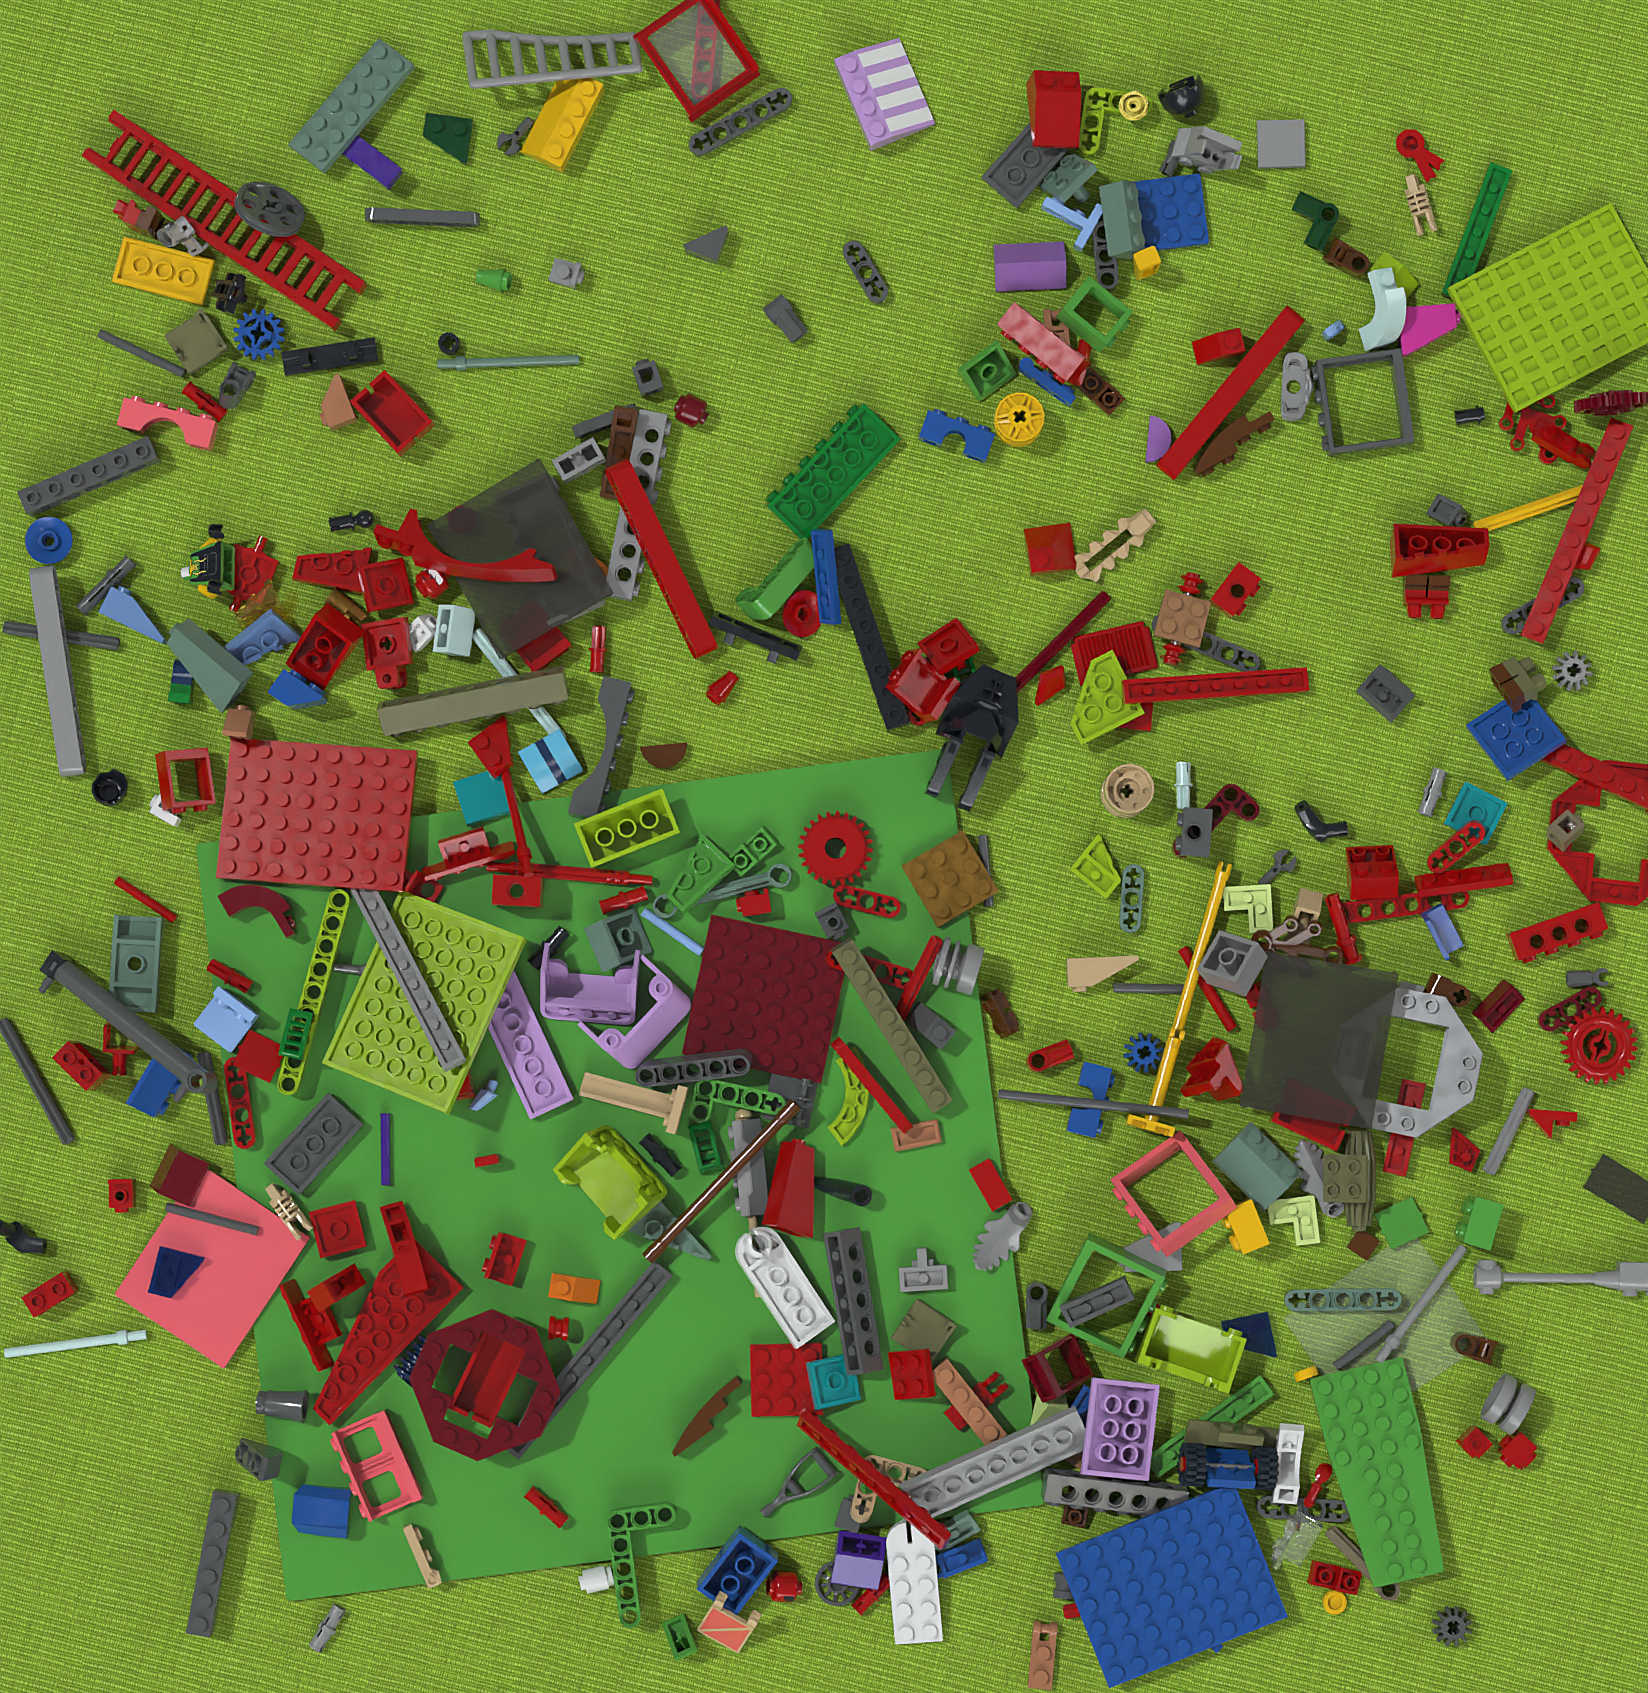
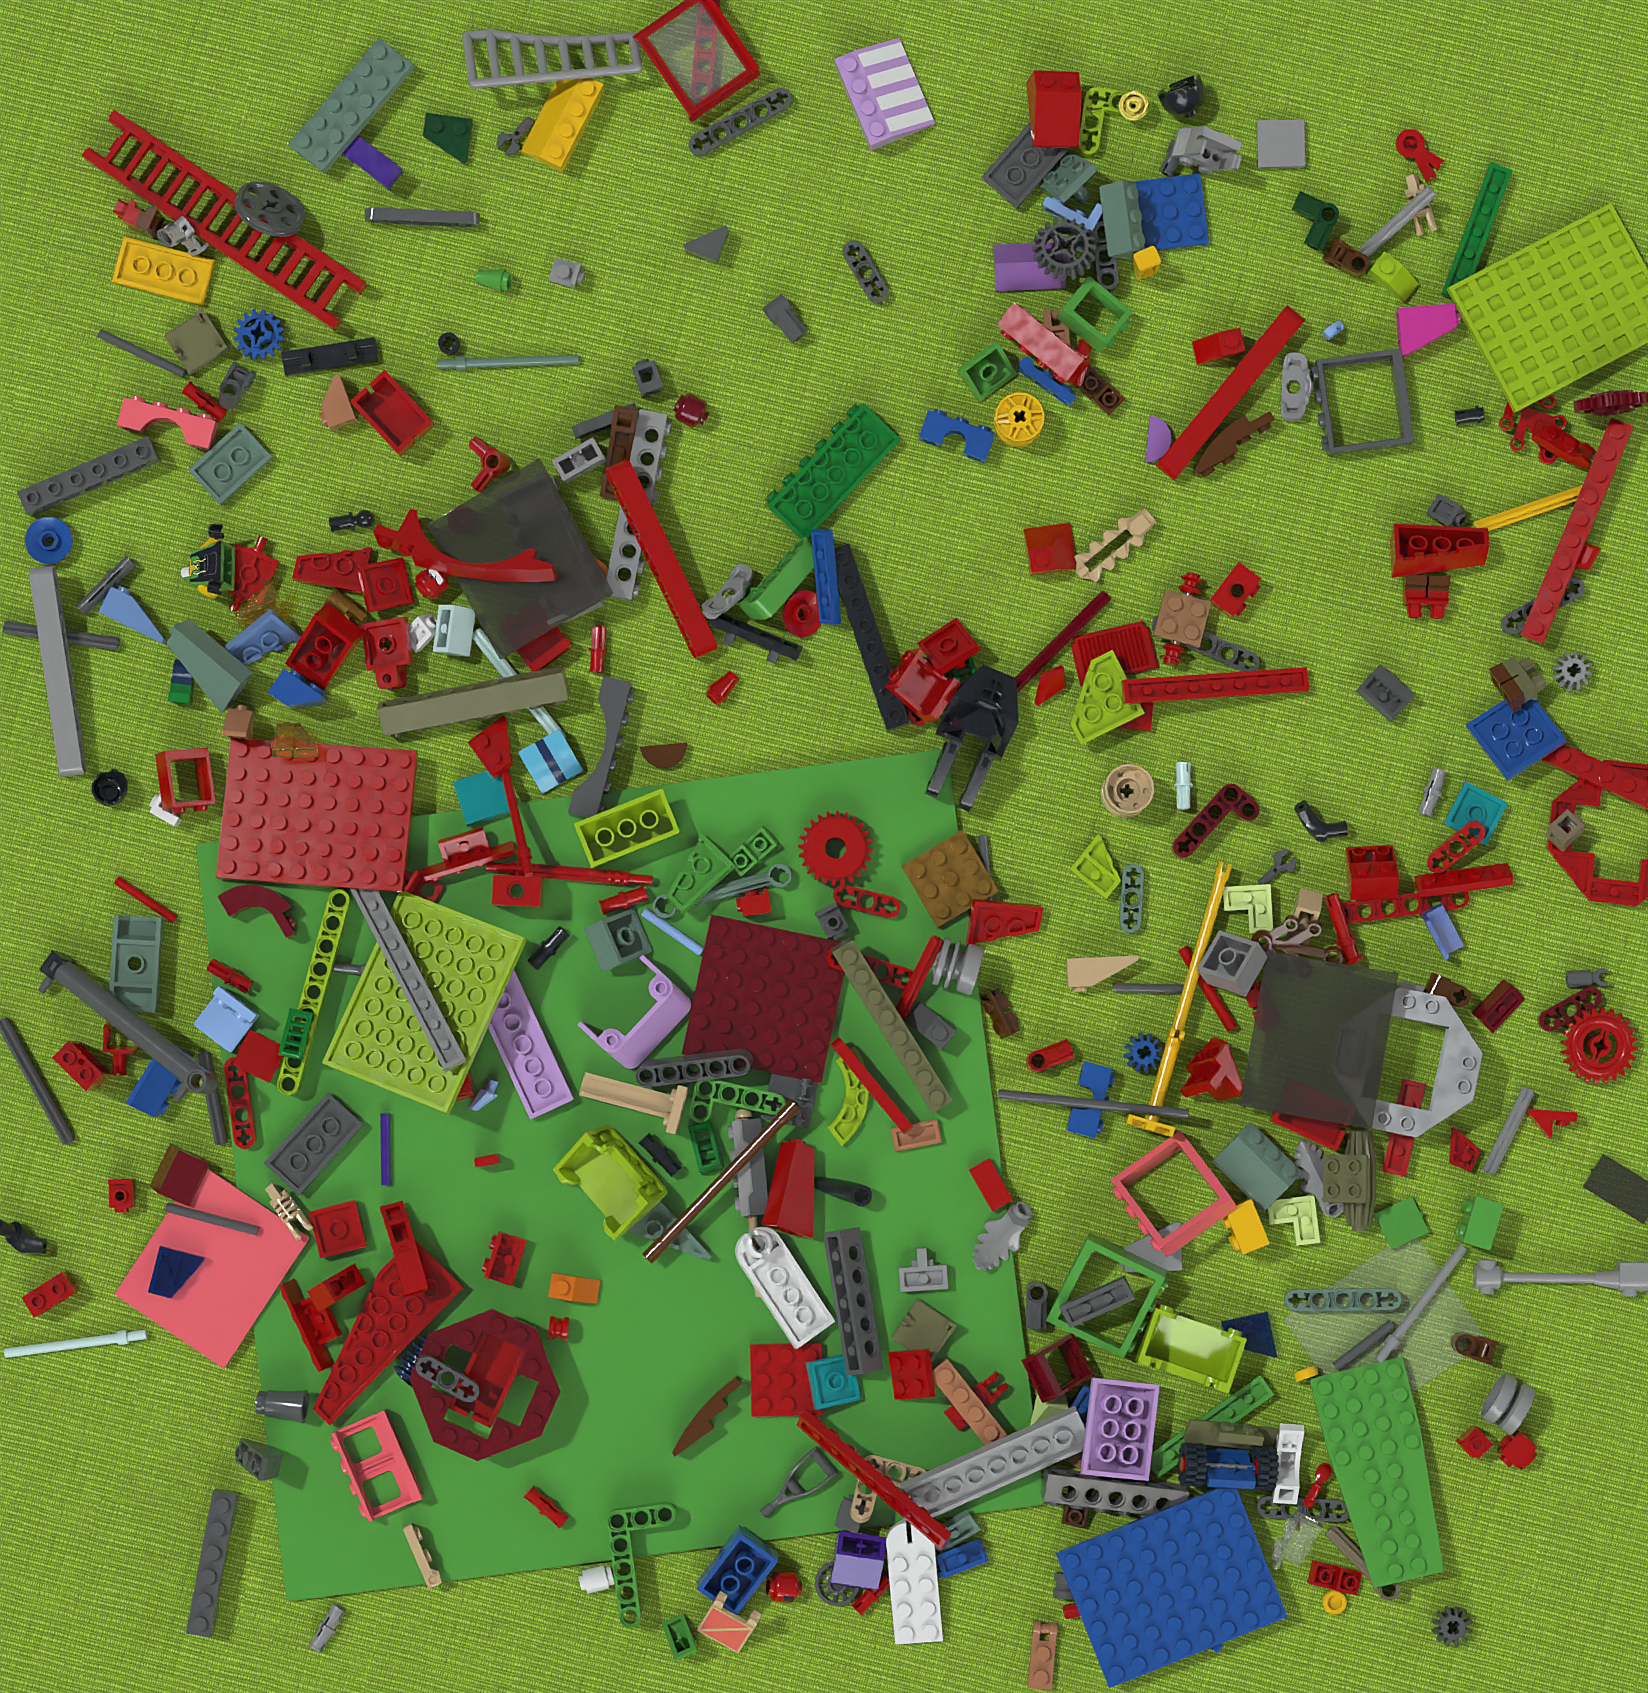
(230, 464): none -> sand green plate
(232, 294): black piece -> none
(293, 741): none -> clear yellow wing
(322, 1510): blue slope -> none
(459, 1393): none -> dark grey beam
(487, 457): none -> red axle
(588, 996): lavender windscreen -> none
(604, 1339): dark grey plate -> none
(739, 582): none -> light grey piece
(1001, 919): none -> red wing
(1051, 260): none -> dark grey gear
(1203, 821): dark grey brick -> none
(1363, 1244): reddish brown tile -> none
(1389, 311): light aqua arch -> none
(1398, 221): none -> light grey axle
(1590, 914): red brick -> none

